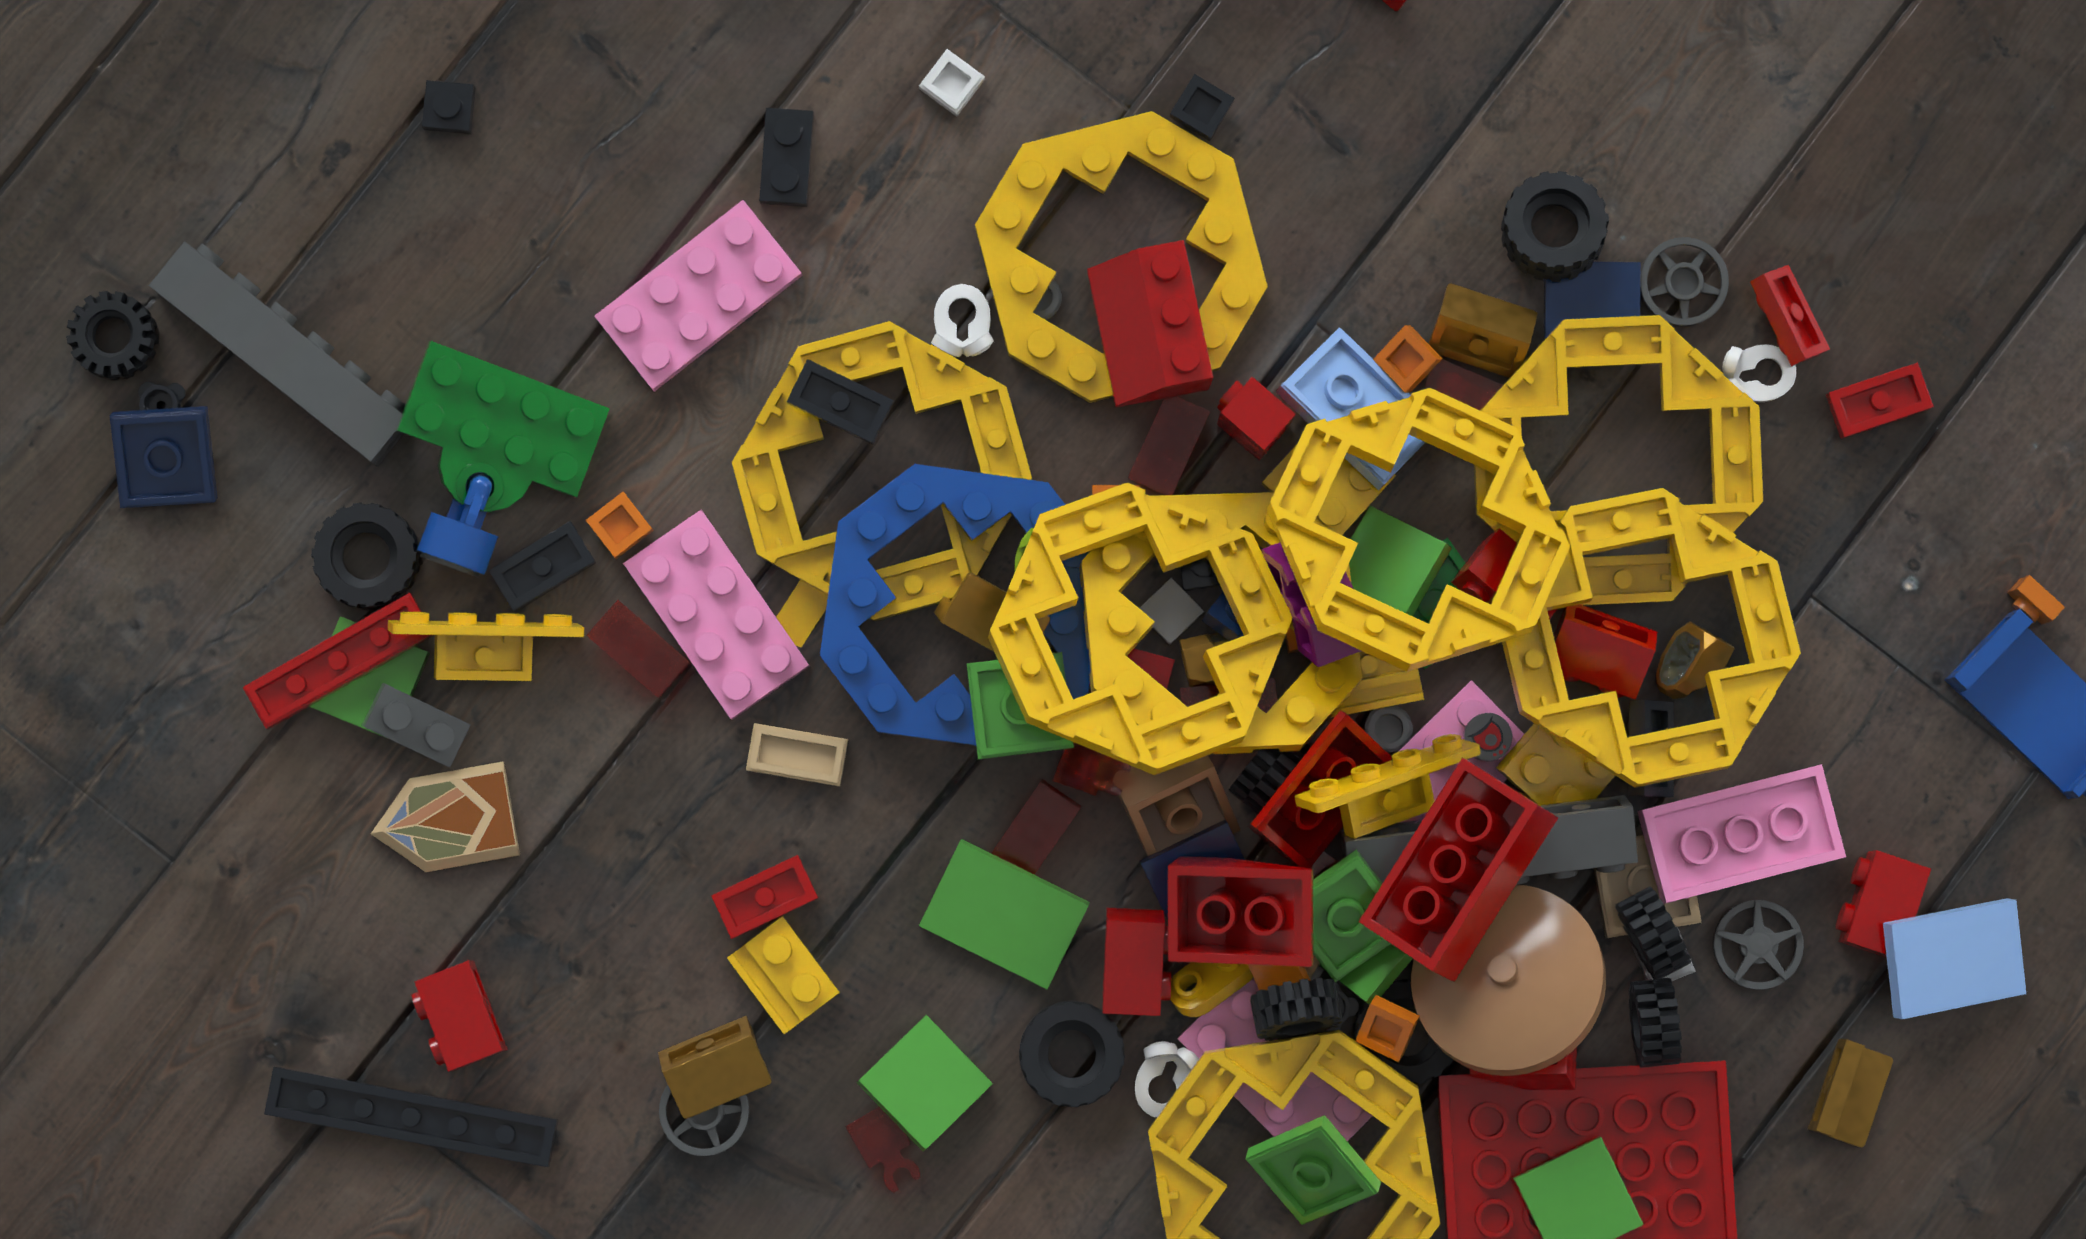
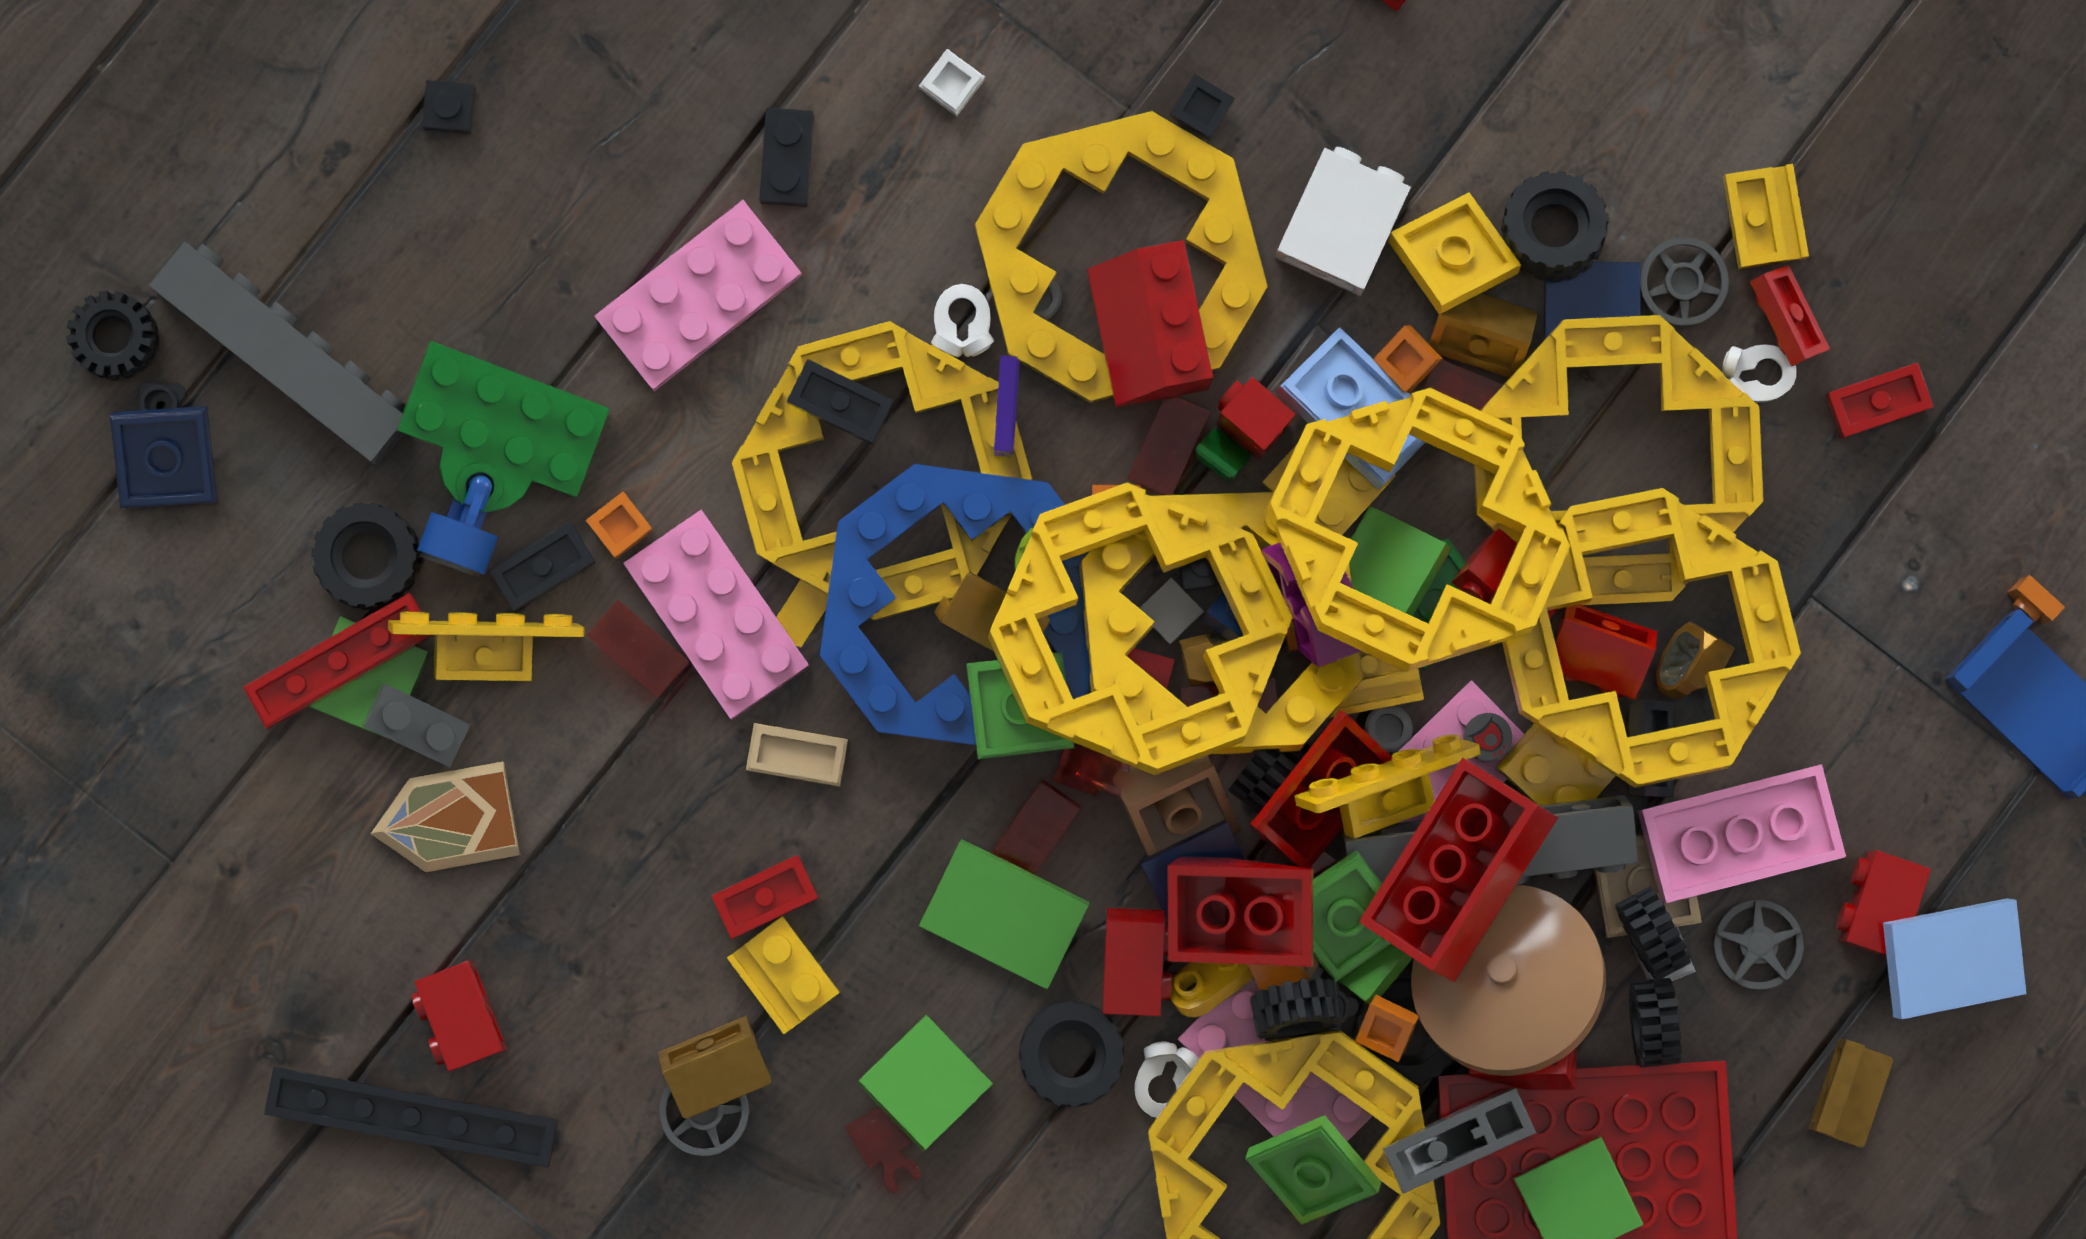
(1006, 406): none -> dark purple tile
(1222, 455): none -> green slope
(1343, 220): none -> white panel
(1454, 253): none -> yellow plate
(1459, 1139): none -> dark grey slope
(1765, 216): none -> yellow plate

